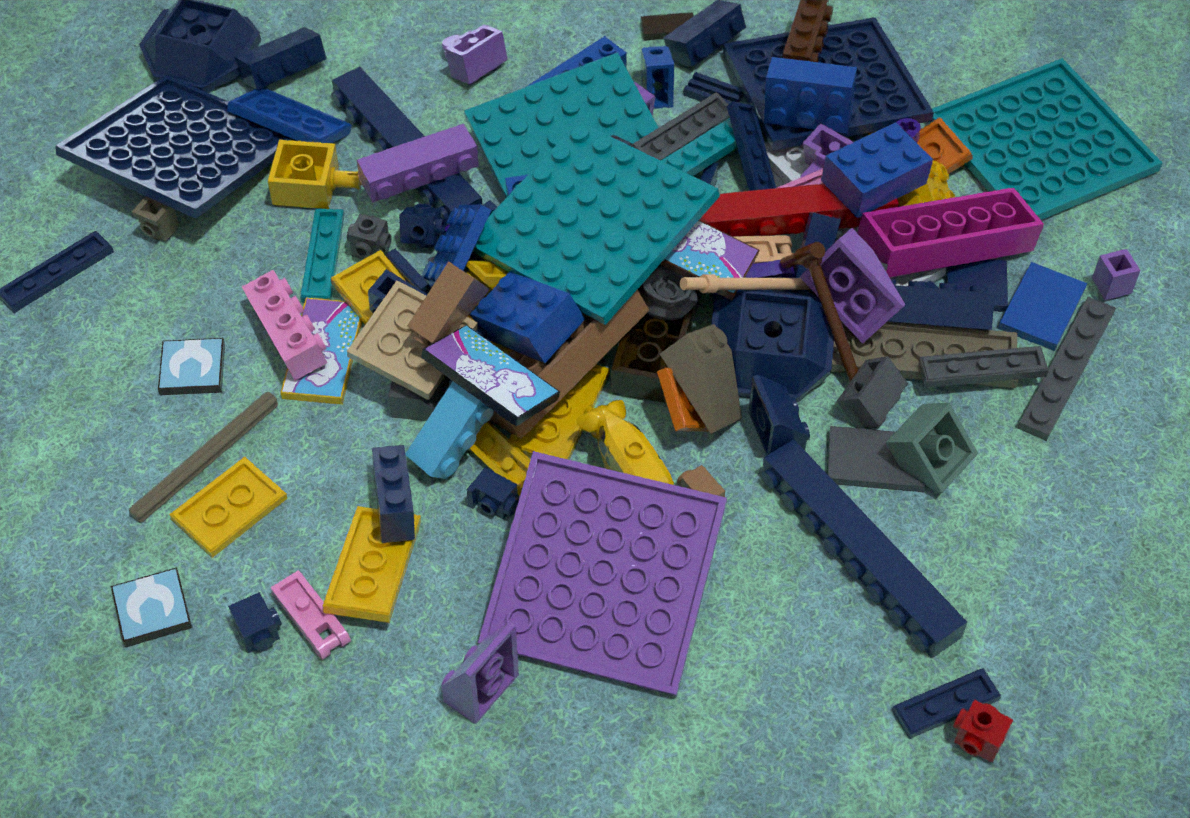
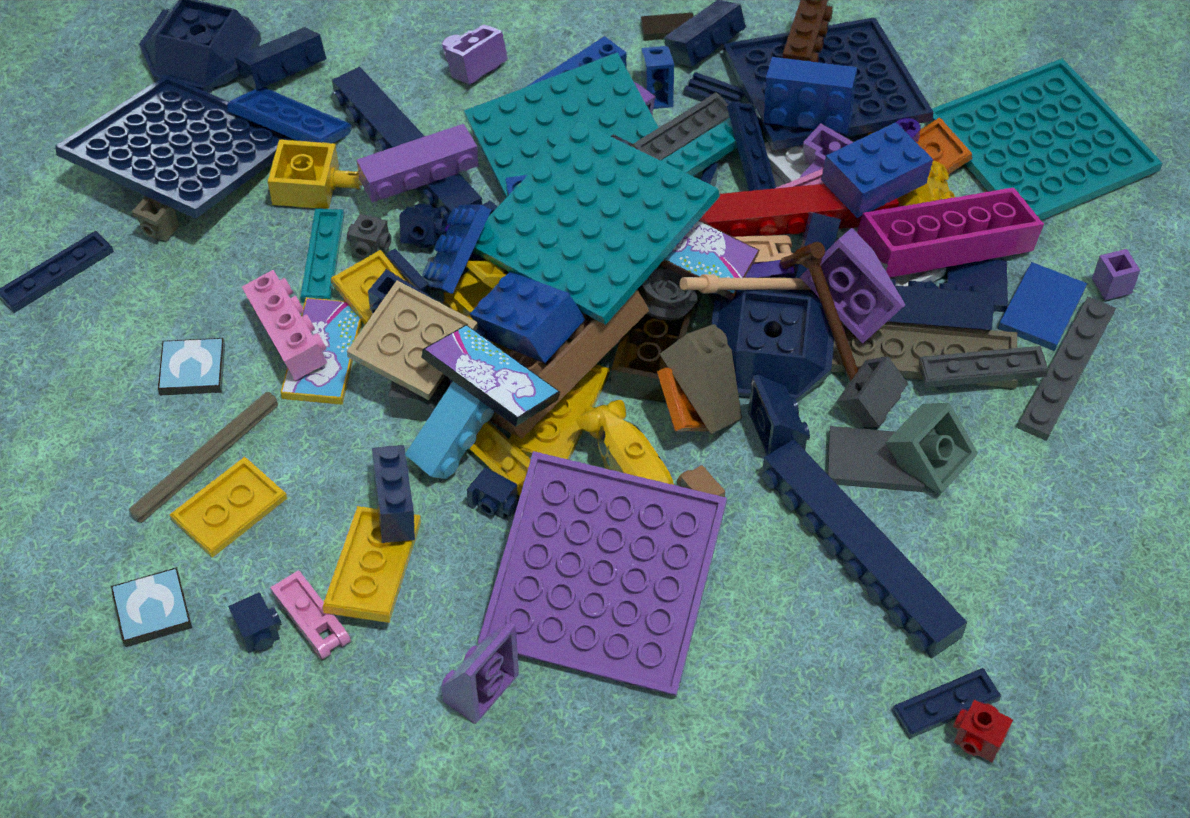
(446, 305): medium nougat slope -> none

